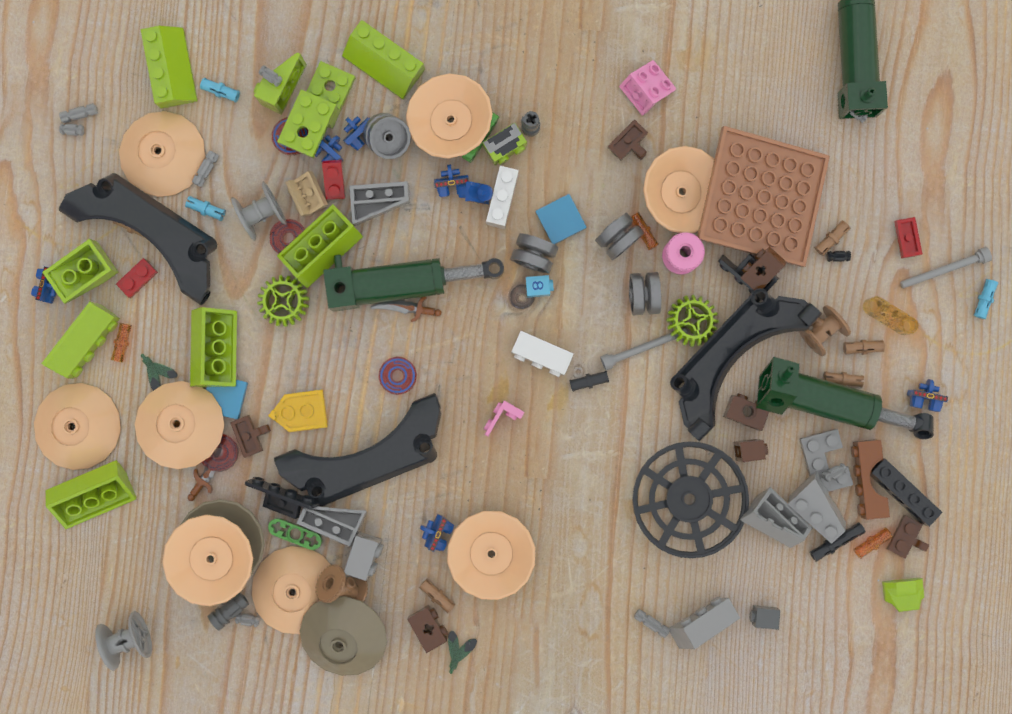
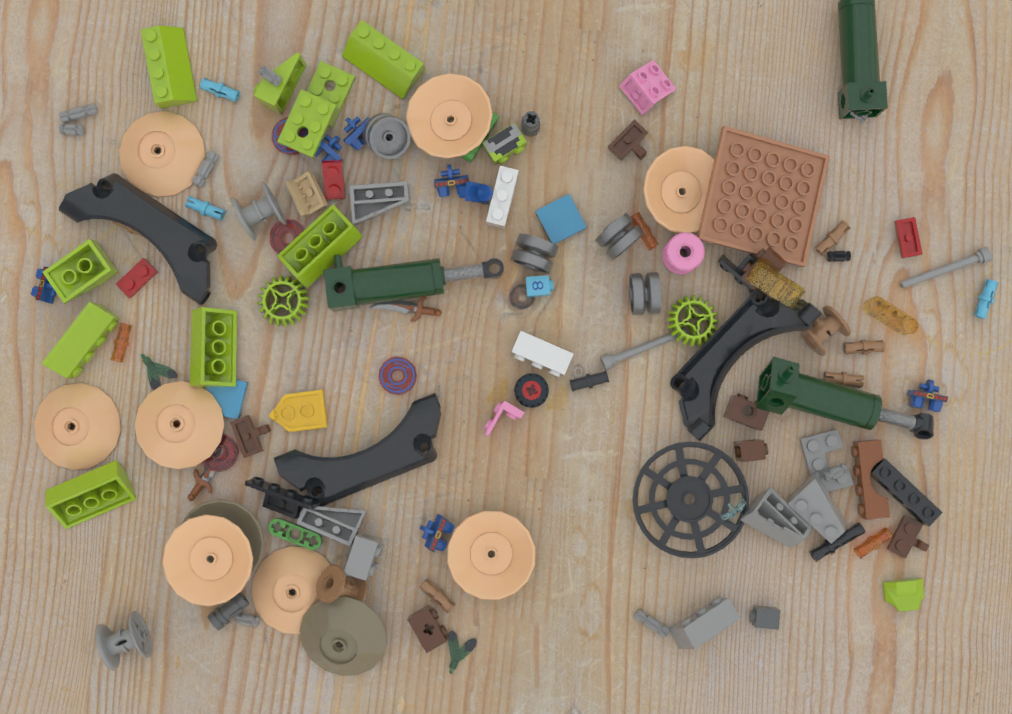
(531, 390): none -> black wheel
(734, 511): none -> clear light blue piece
(775, 284): none -> clear yellow beam

